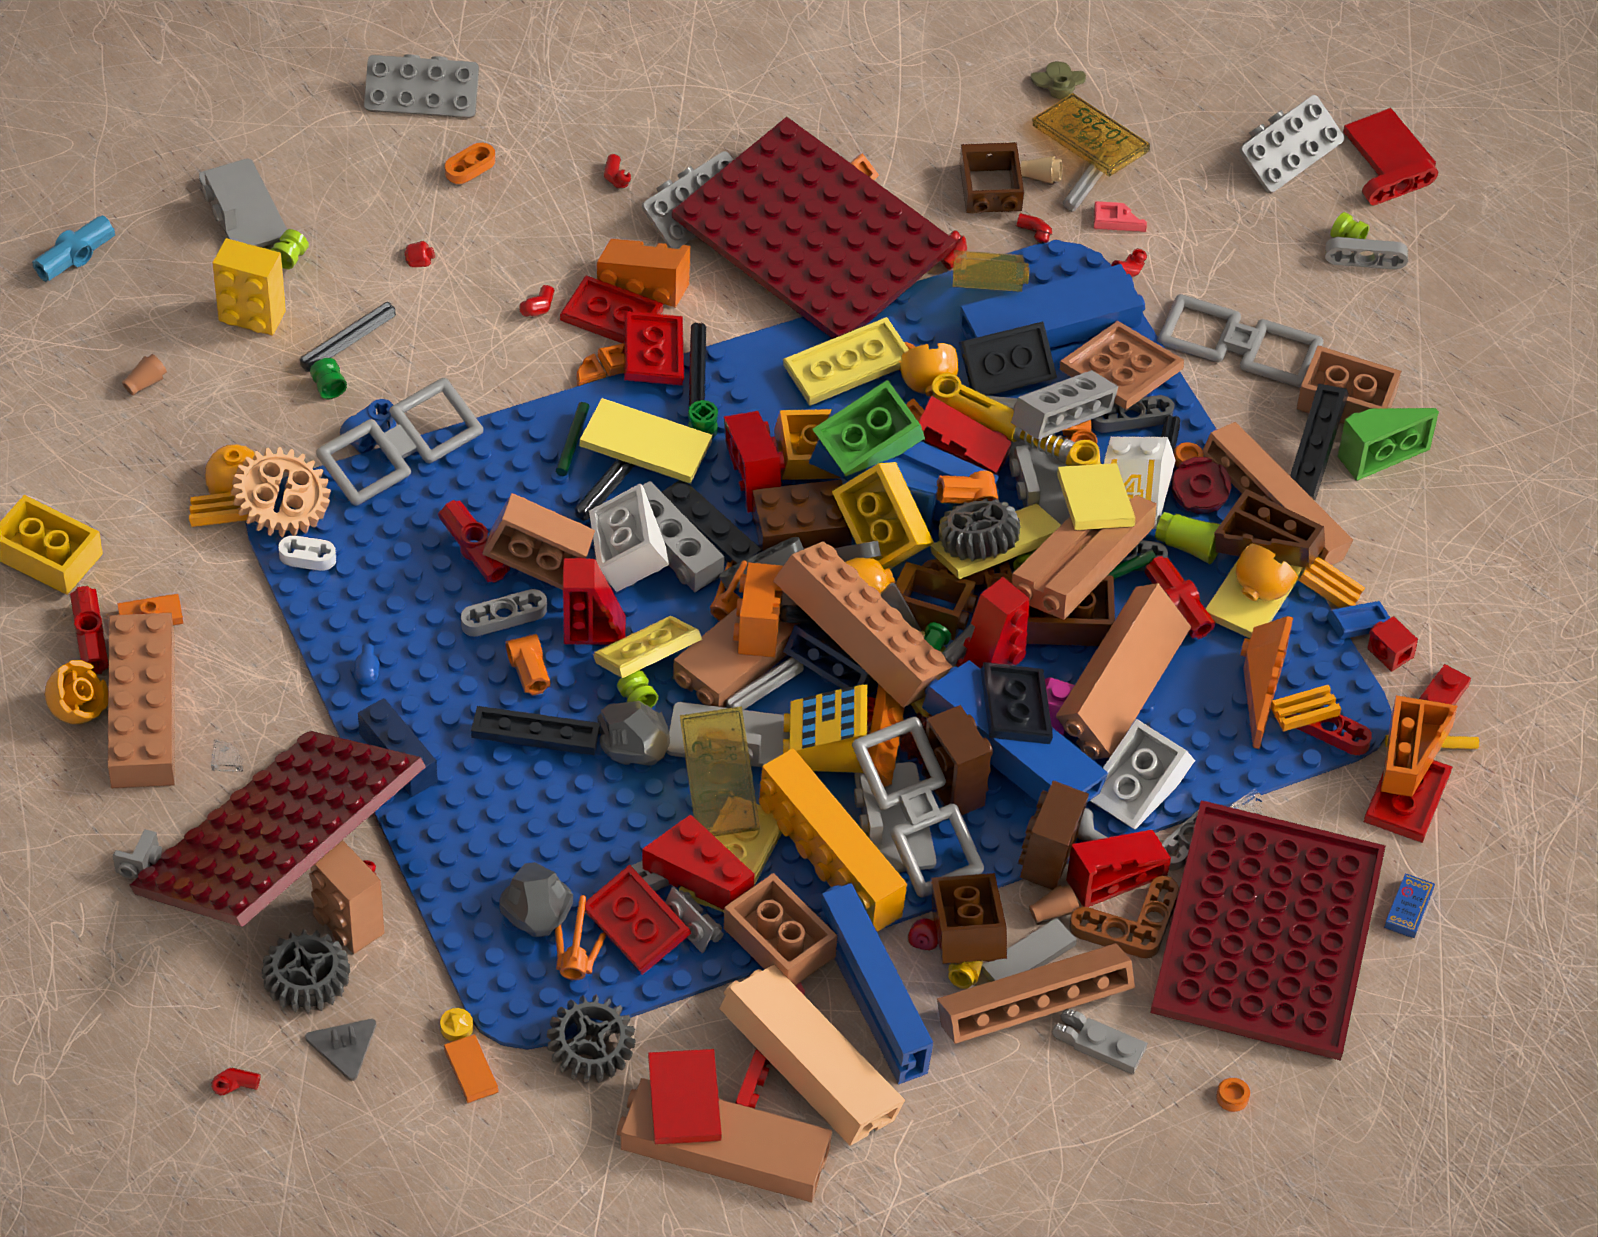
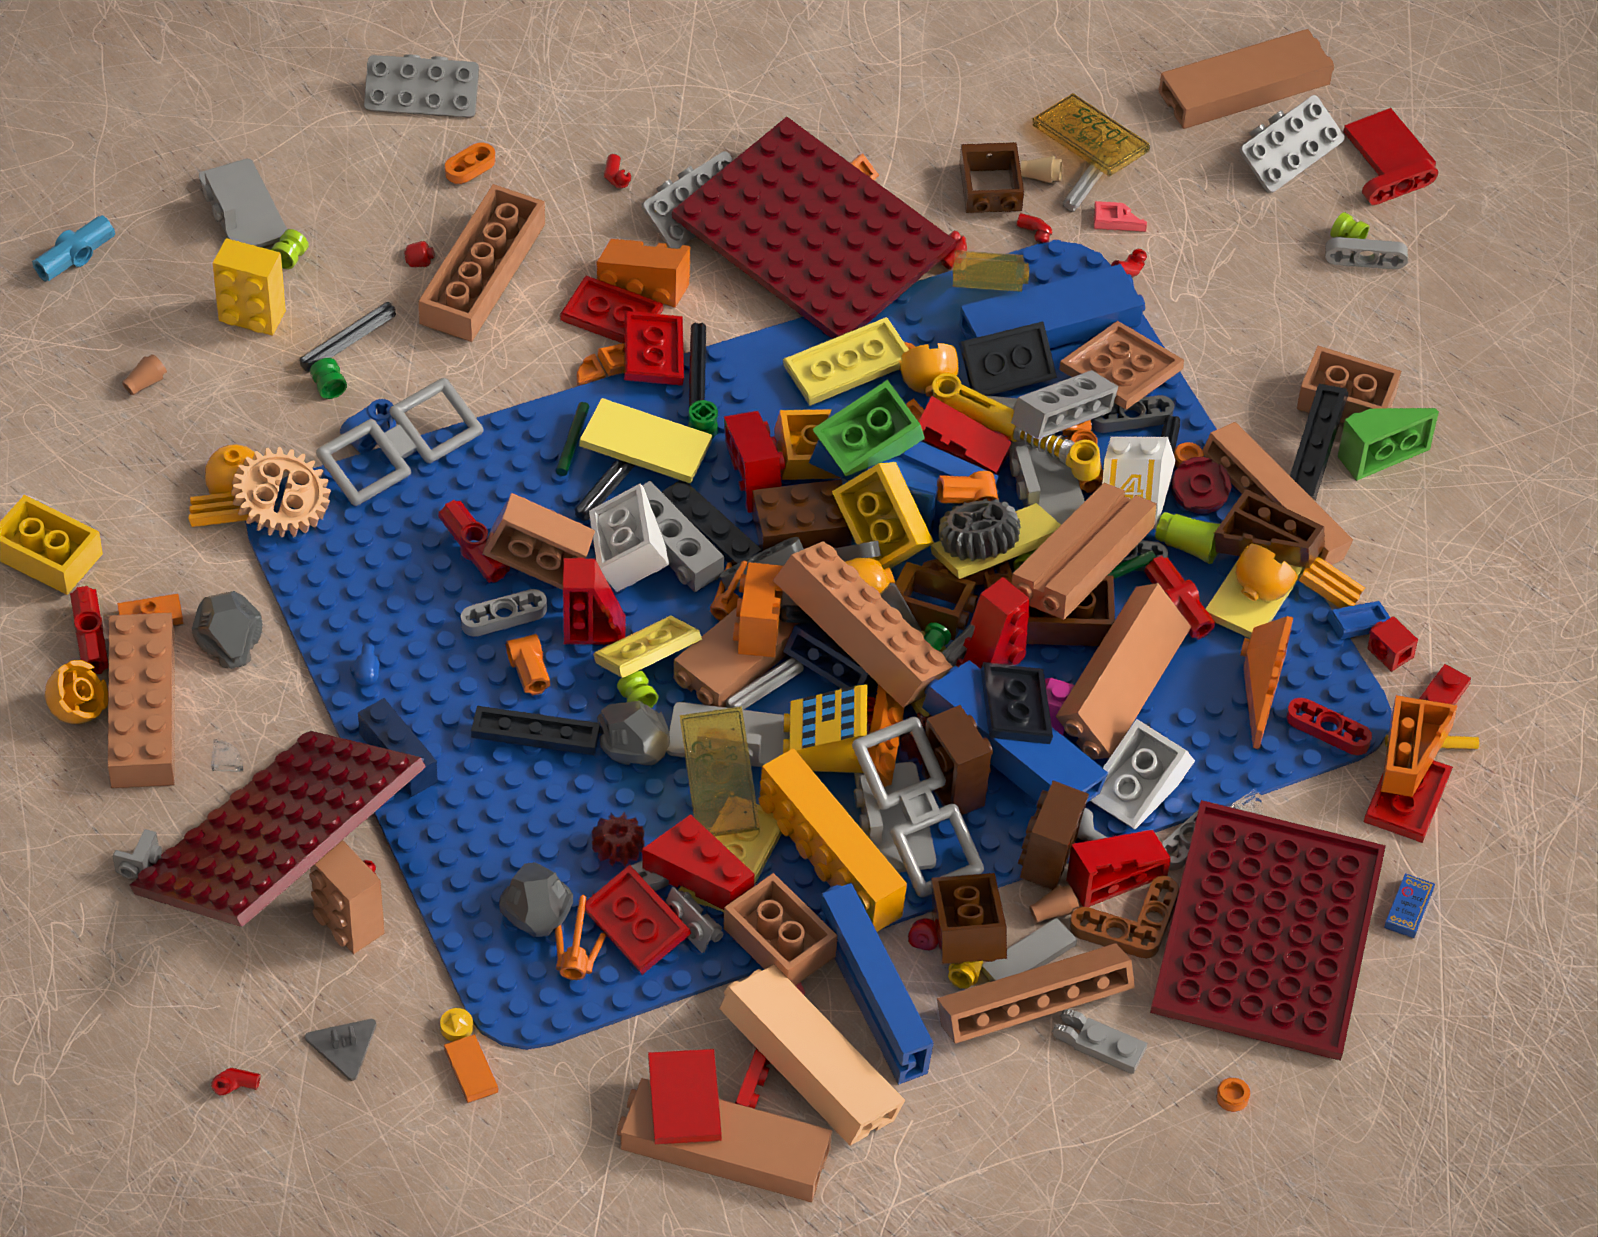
(227, 628): none -> dark grey helmet
(293, 983): dark grey gear -> none
(307, 553): white beam -> none
(482, 263): none -> nougat brick
(538, 305): red arm -> none
(570, 1052): dark grey gear -> none
(618, 839): none -> clear red gear
(1058, 79): olive plate -> none
(1096, 496): light yellow tile -> none
(1238, 339): light grey bar -> none
(1246, 78): none -> nougat brick
(1302, 704): light orange tile -> none

